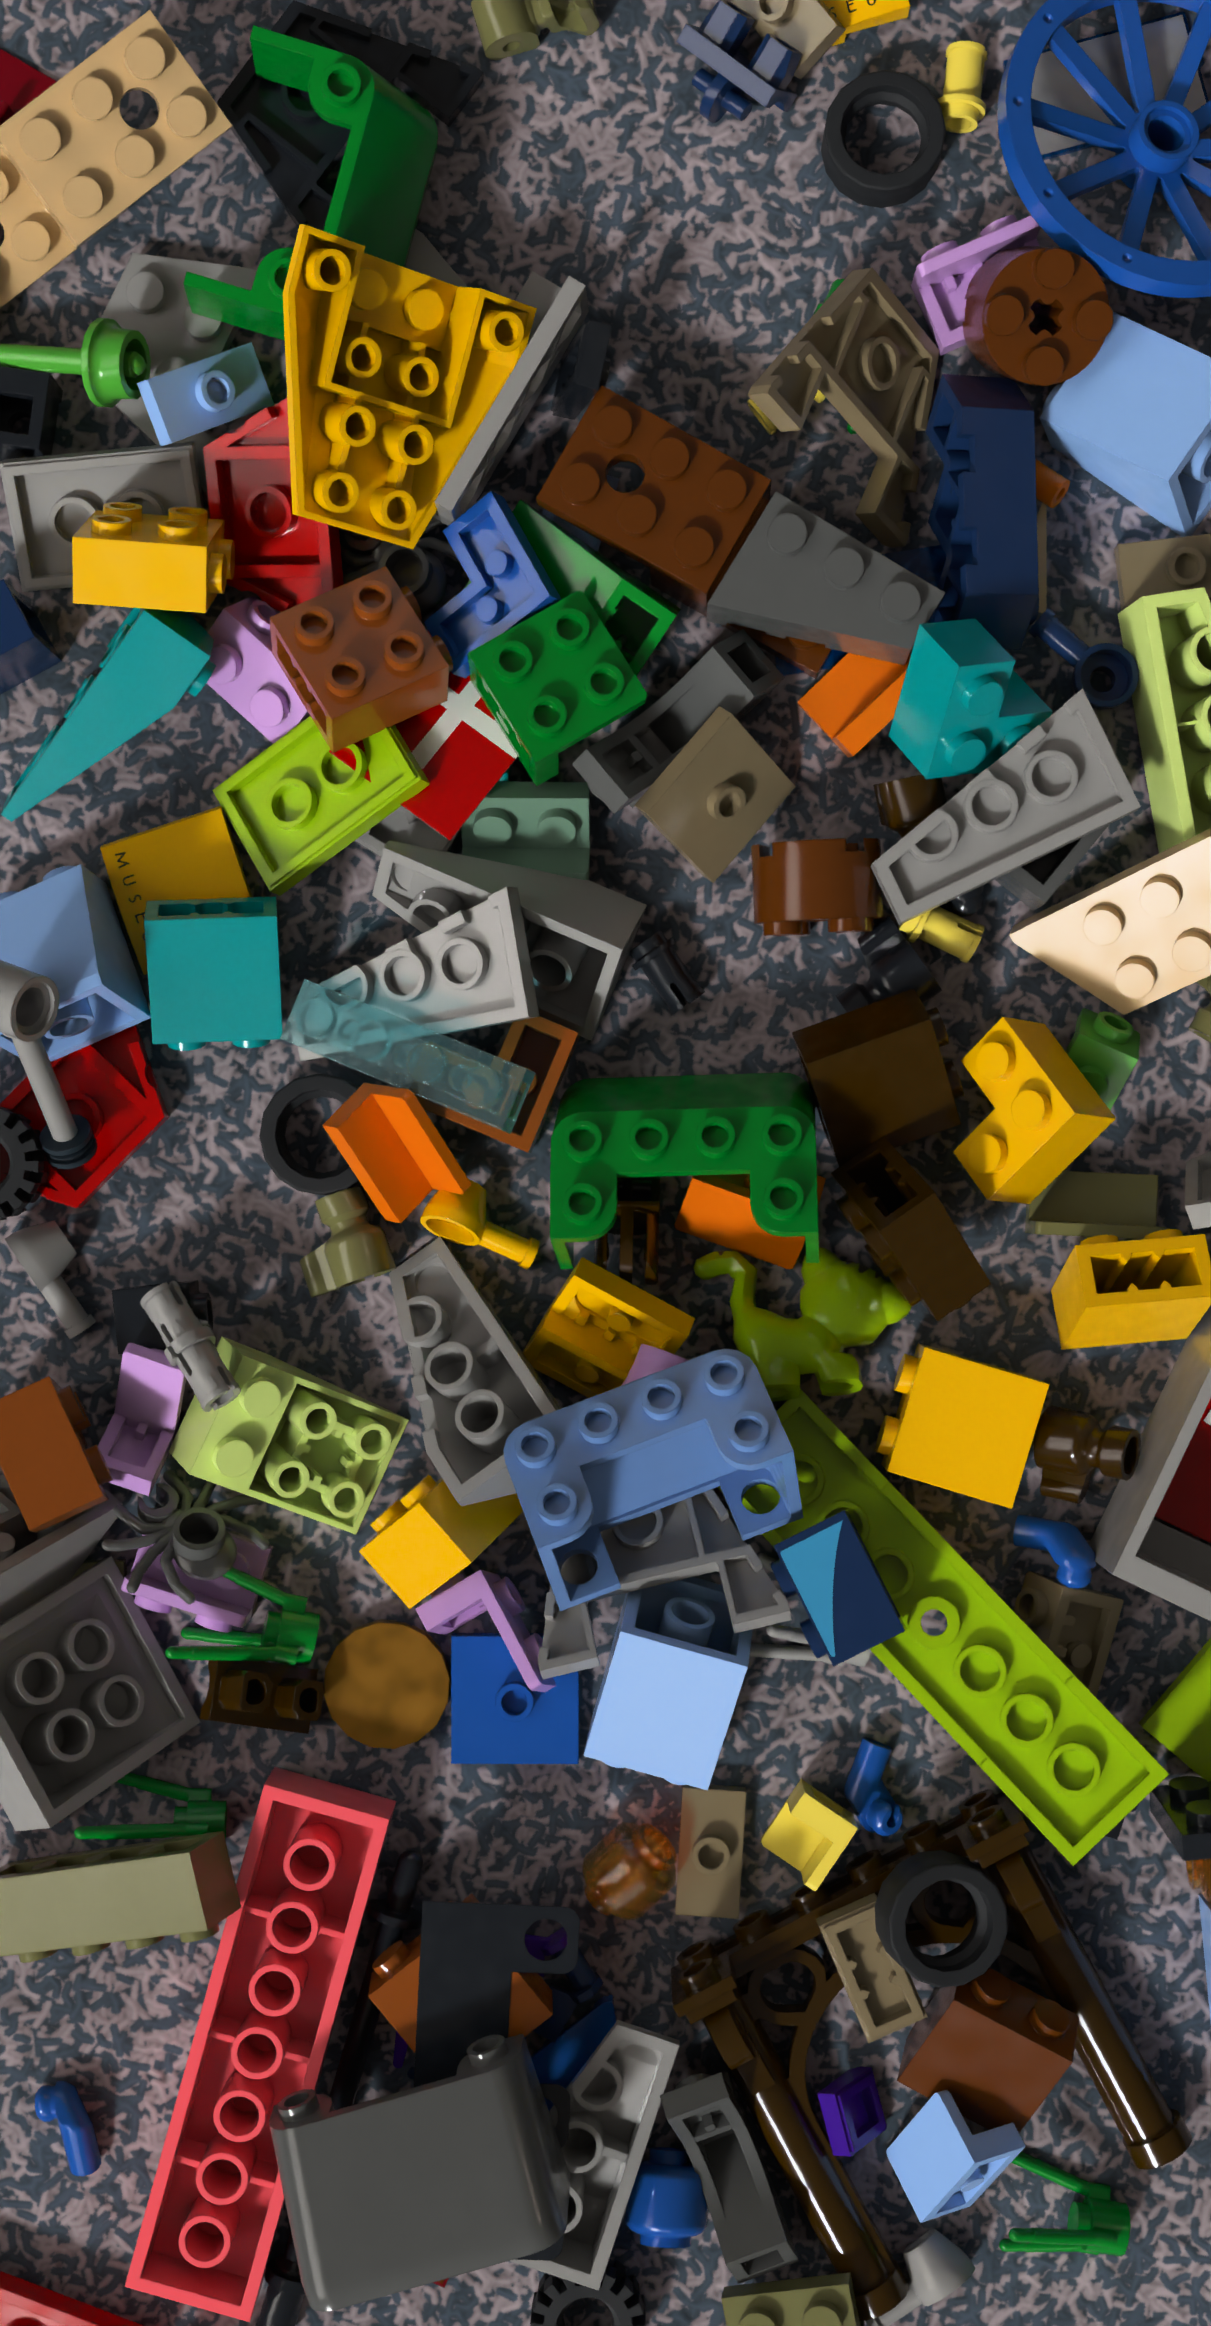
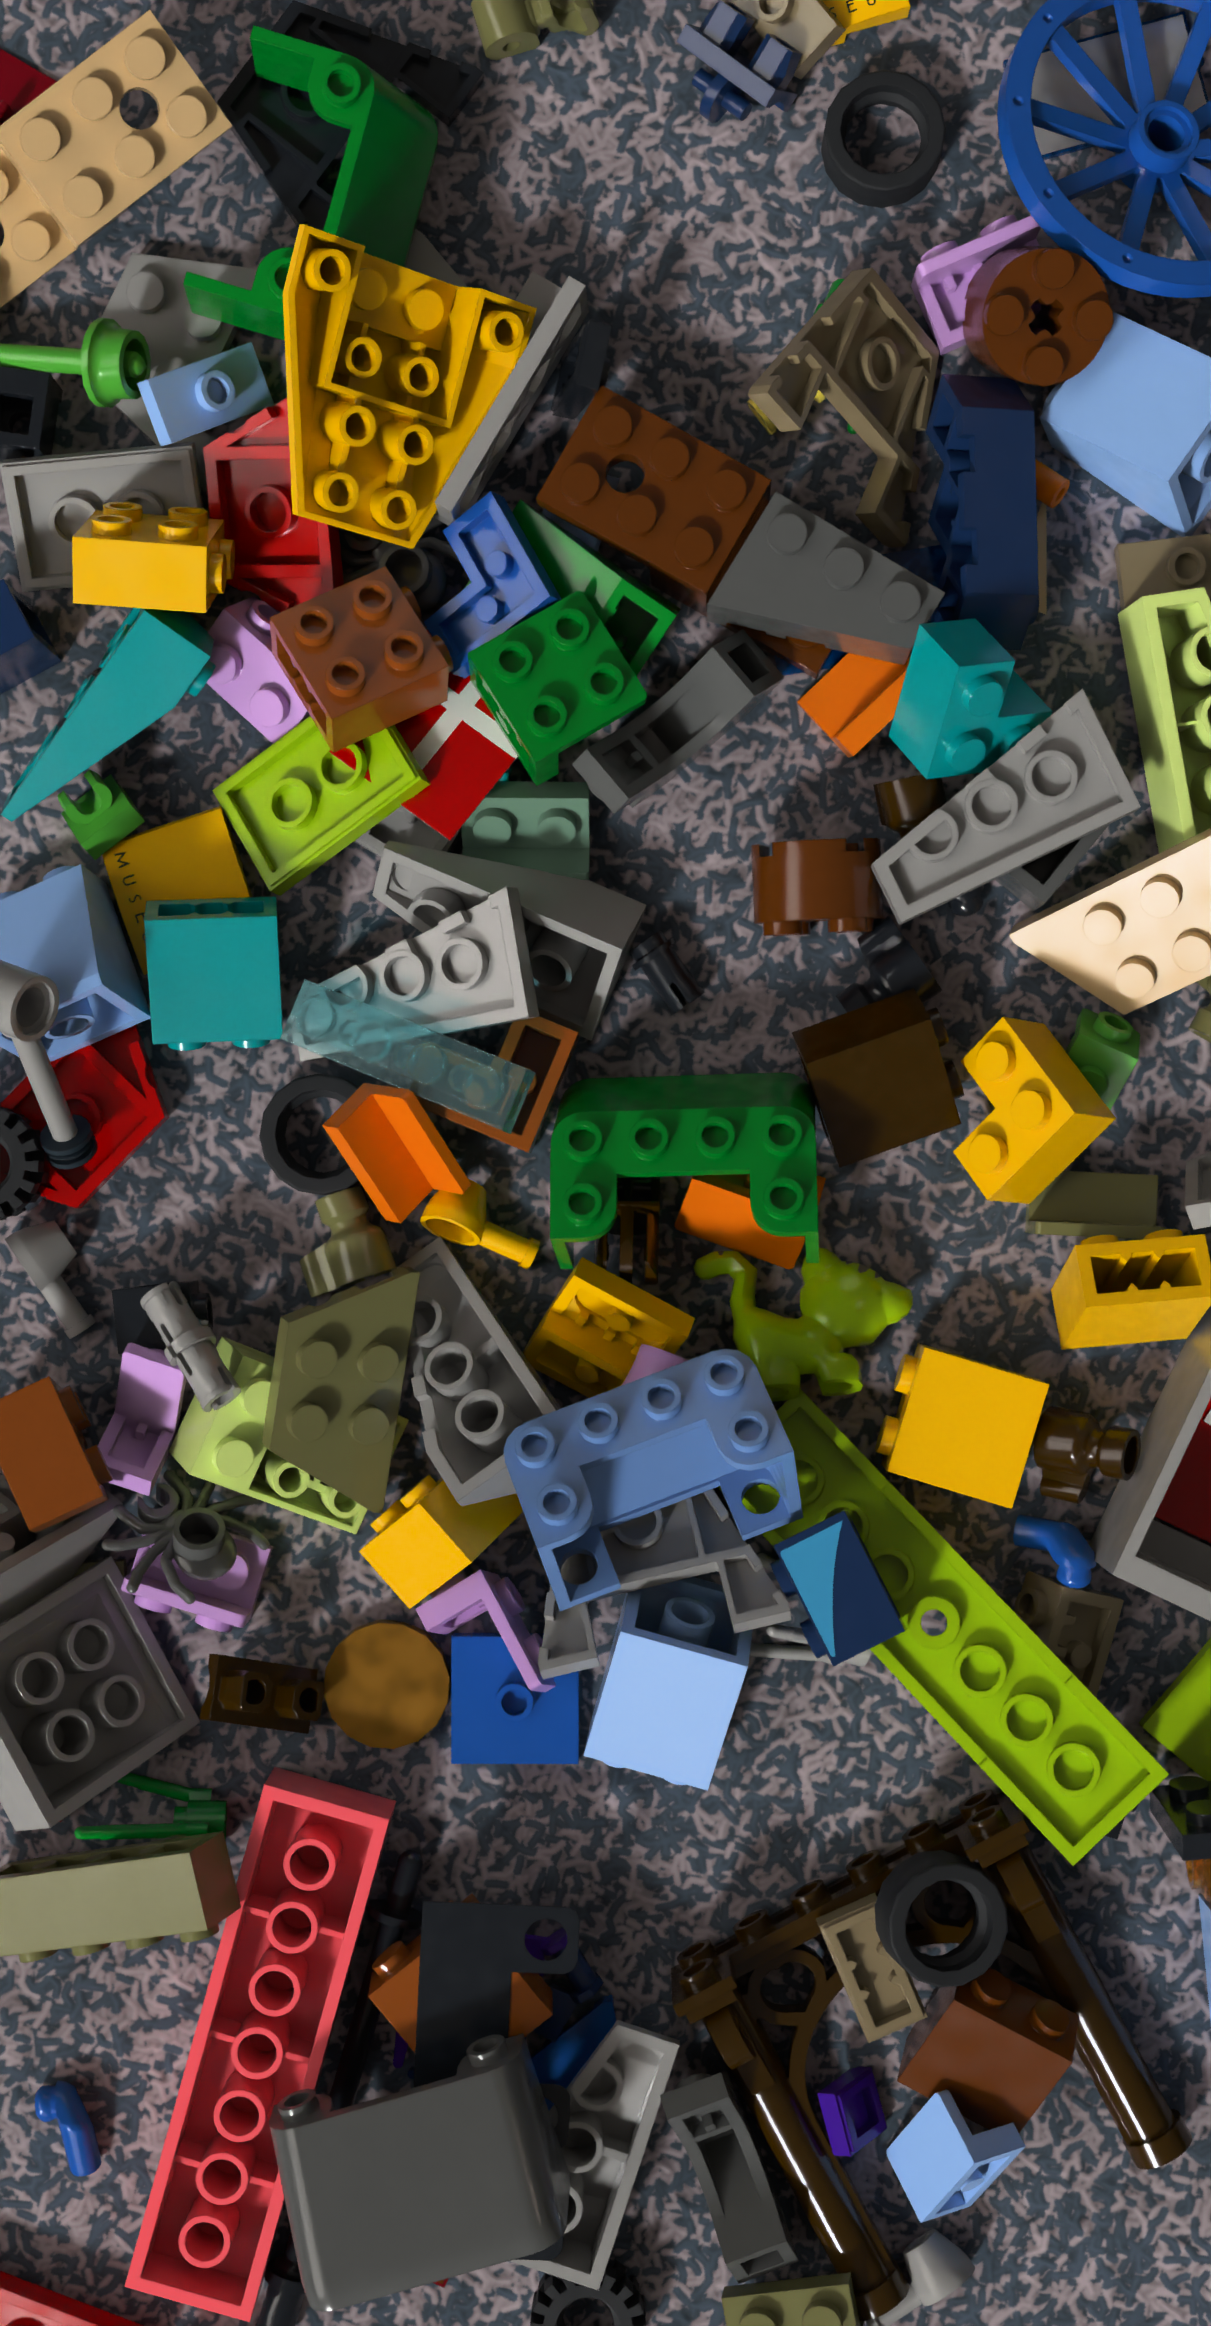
(100, 815): none -> bright green tile
(285, 1637): green plant -> none
(342, 1386): none -> olive wing
(629, 1870): clear orange head -> none
(667, 2200): blue head -> none
(710, 1851): dark tan plate -> none
(715, 794): dark tan plate -> none
(810, 1833): light yellow panel -> none
(867, 1792): blue arm -> none
(908, 1230): dark brown brick -> none
(945, 932): light yellow pin -> none
(963, 86): light yellow pin -> none
(1092, 2225): green plant -> none
(1103, 657): dark blue bar -> none

